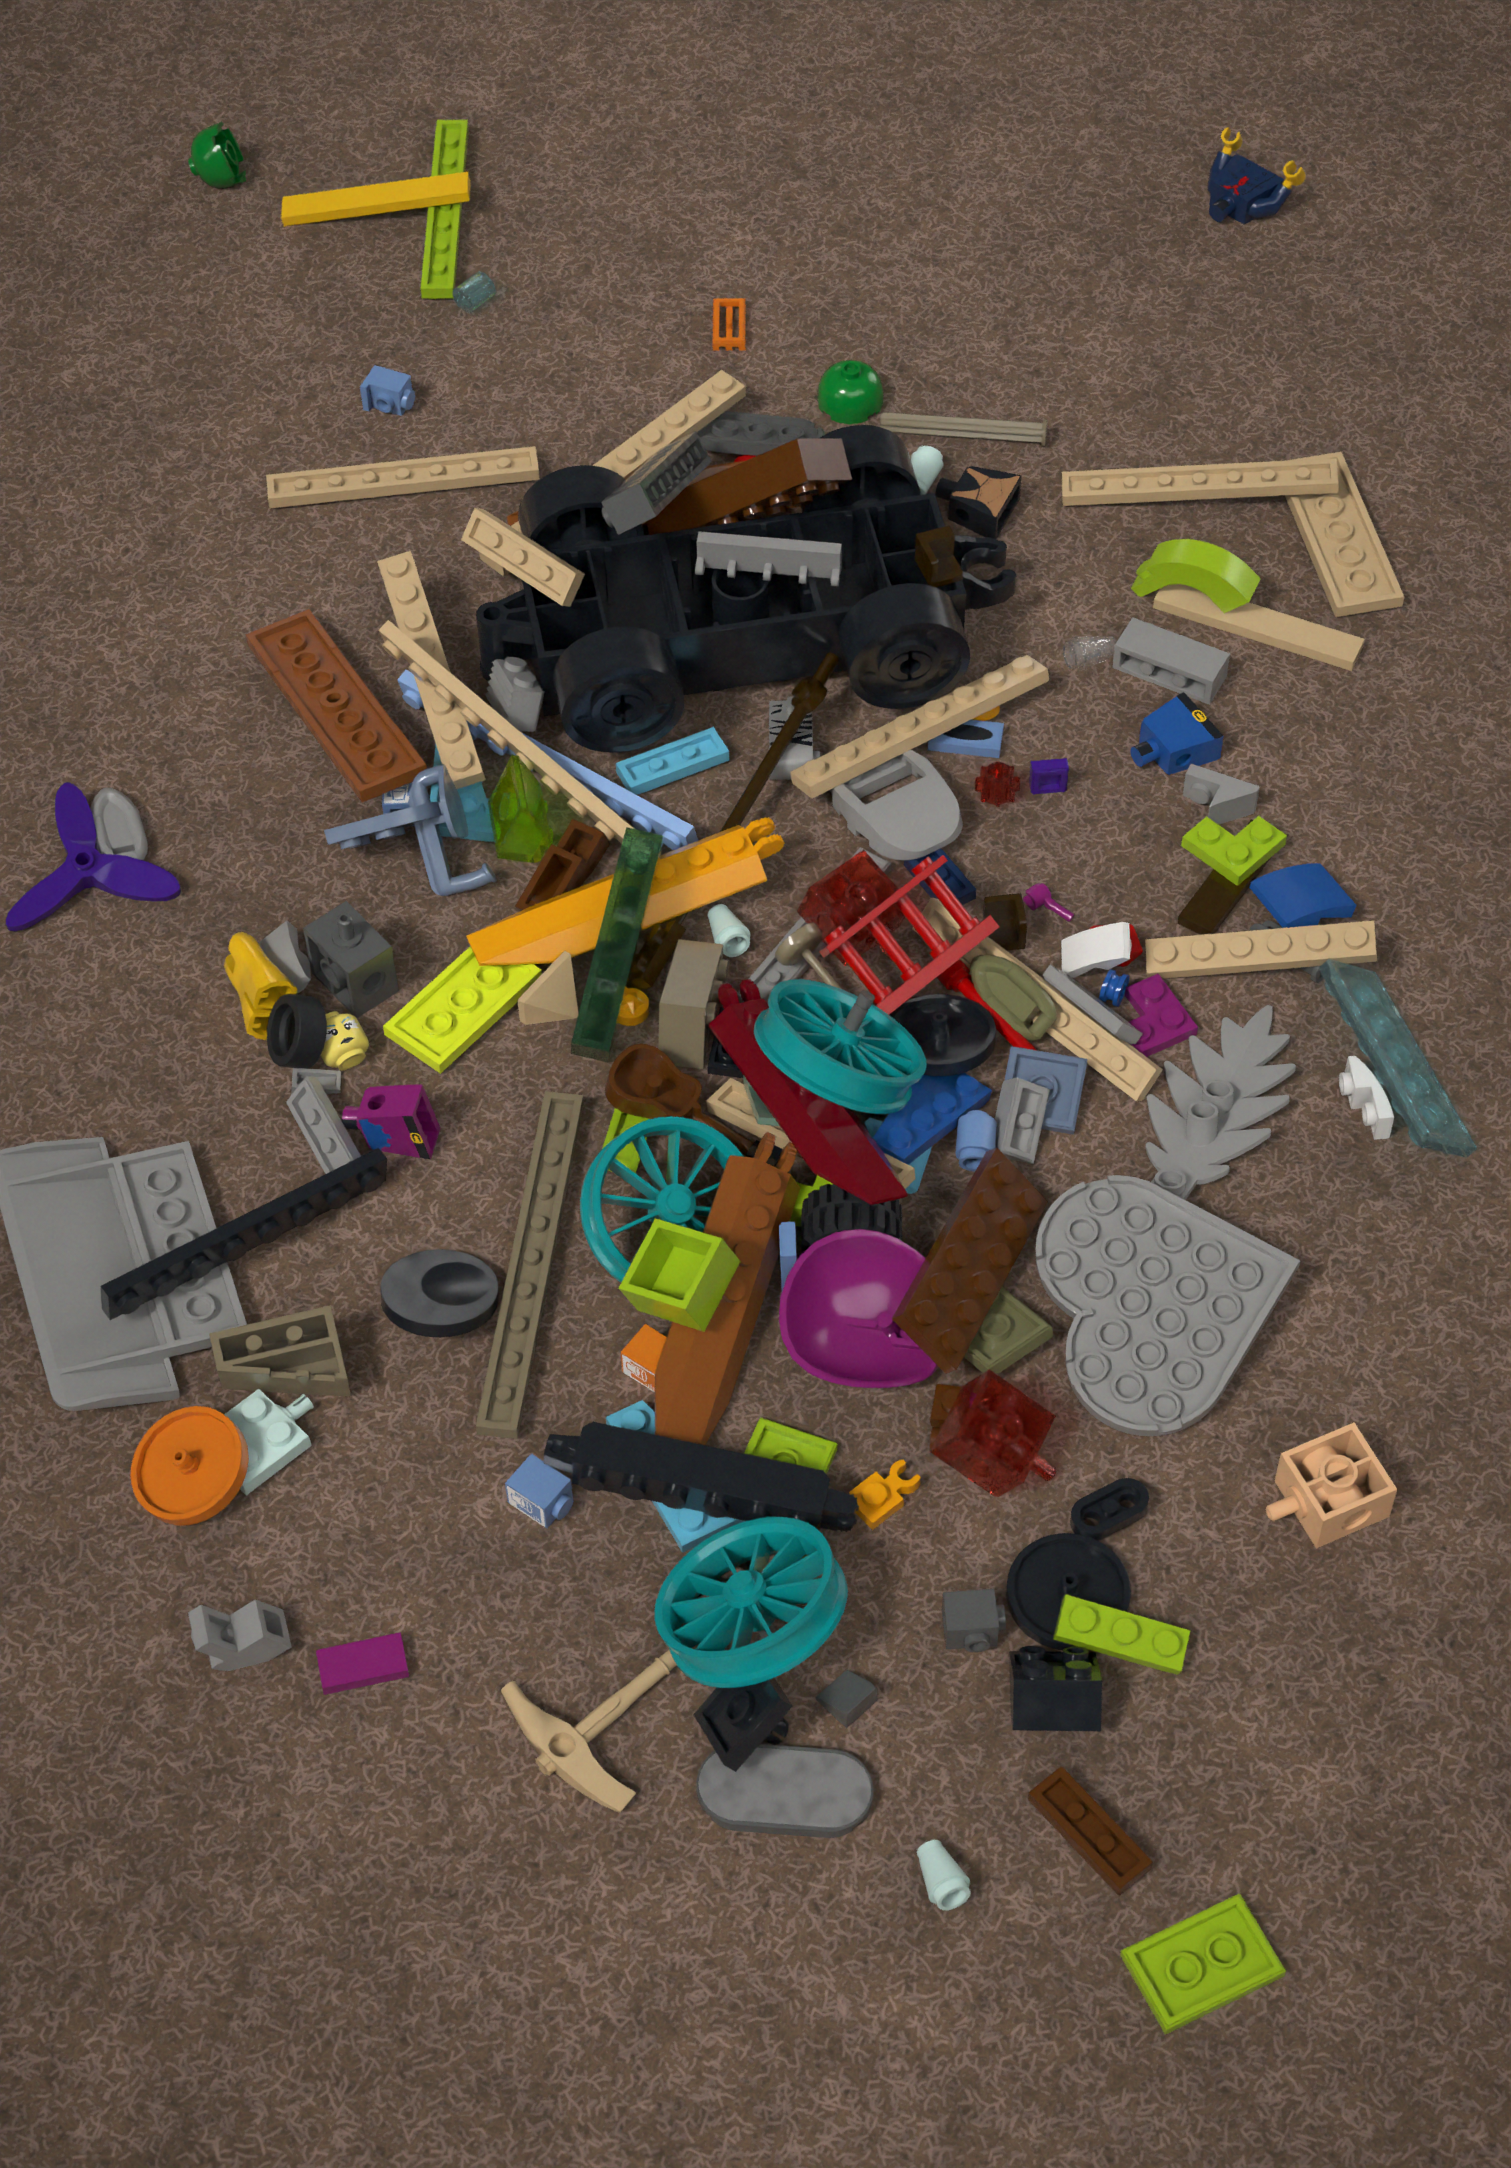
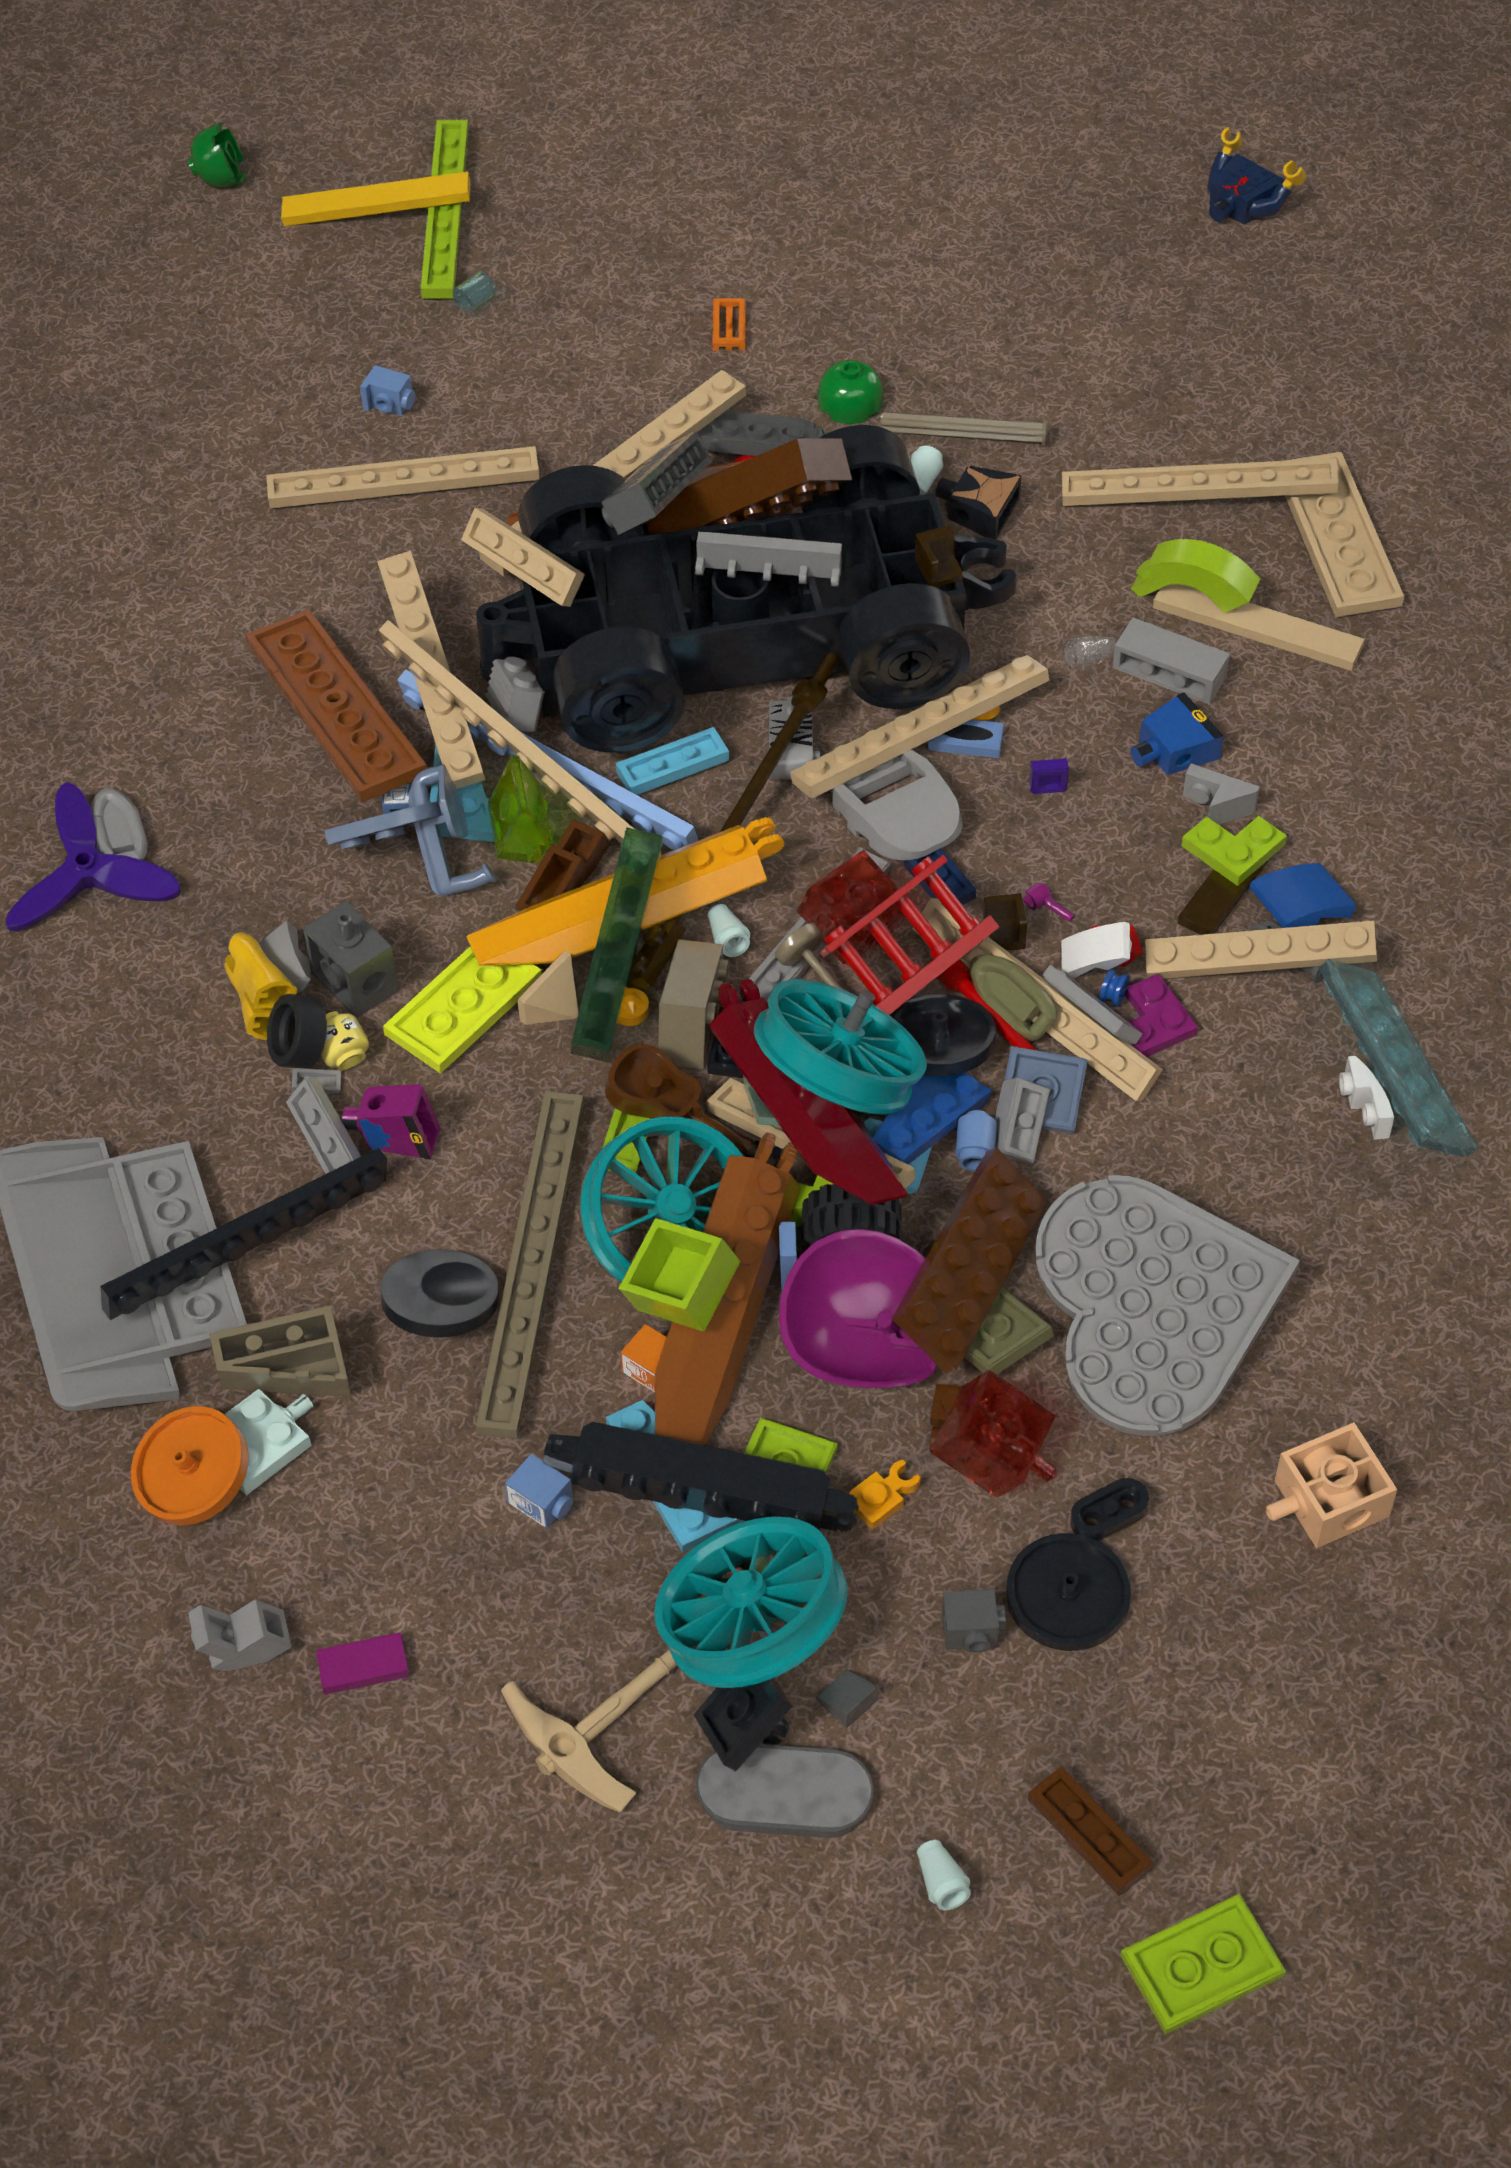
(997, 783): clear red gear -> none
(1055, 1690): black slope -> none
(1121, 1634): lime plate -> none
(1219, 1107): light grey plant -> none

